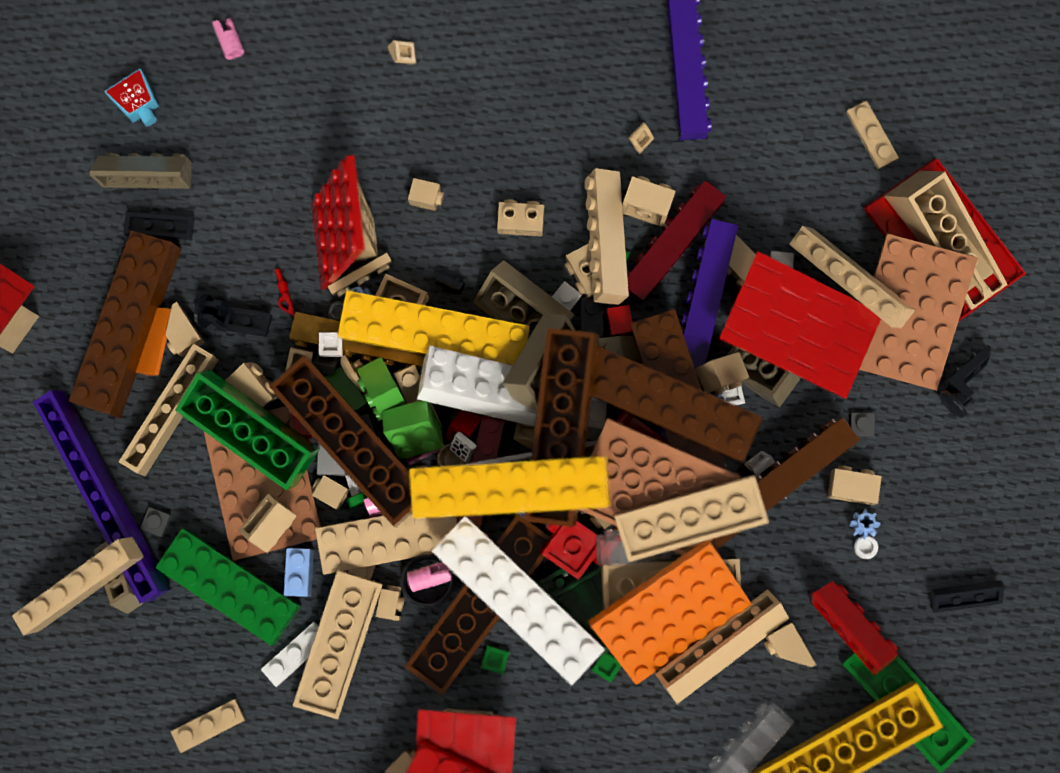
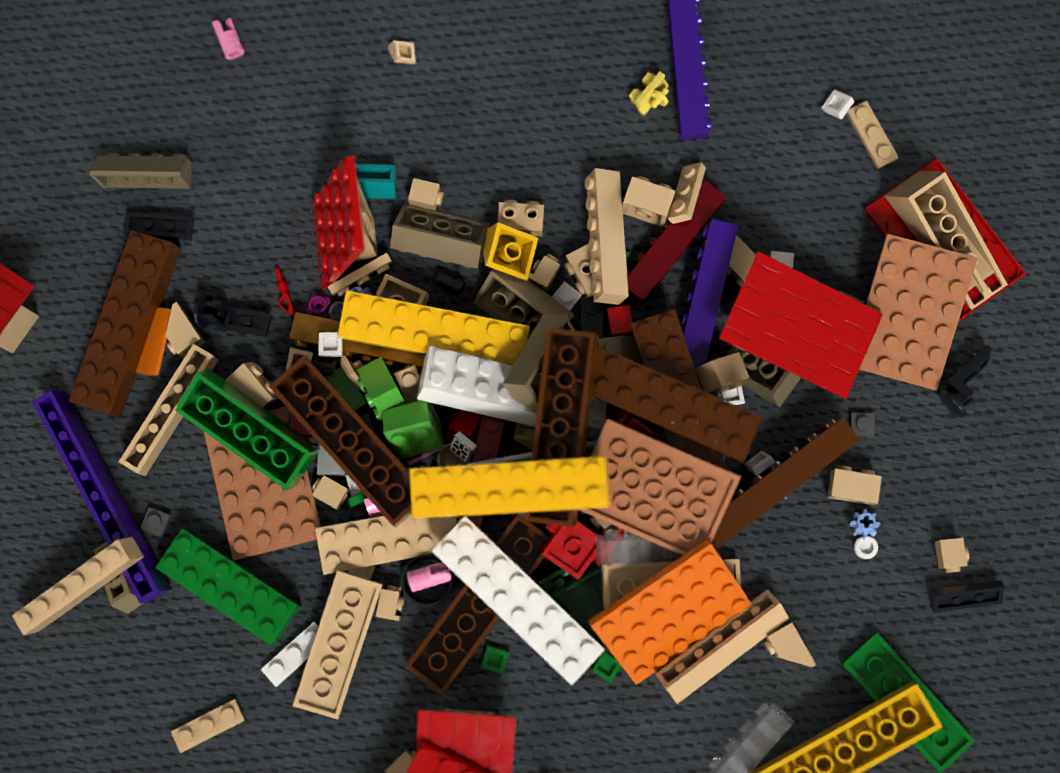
(135, 98): torso -> none
(267, 523): tan brick -> none
(298, 572): light blue brick -> none
(314, 301): none -> magenta plate
(377, 180): none -> teal brick
(439, 235): none -> dark tan slope
(509, 250): none -> yellow slope
(544, 272): none -> tan brick
(638, 135): tan slope -> none
(653, 94): none -> light yellow hips
(686, 193): none -> tan plate
(691, 518): tan plate -> none
(838, 104): none -> white plate
(852, 277): tan brick -> none
(853, 627): red slope -> none
(951, 554): none -> tan brick

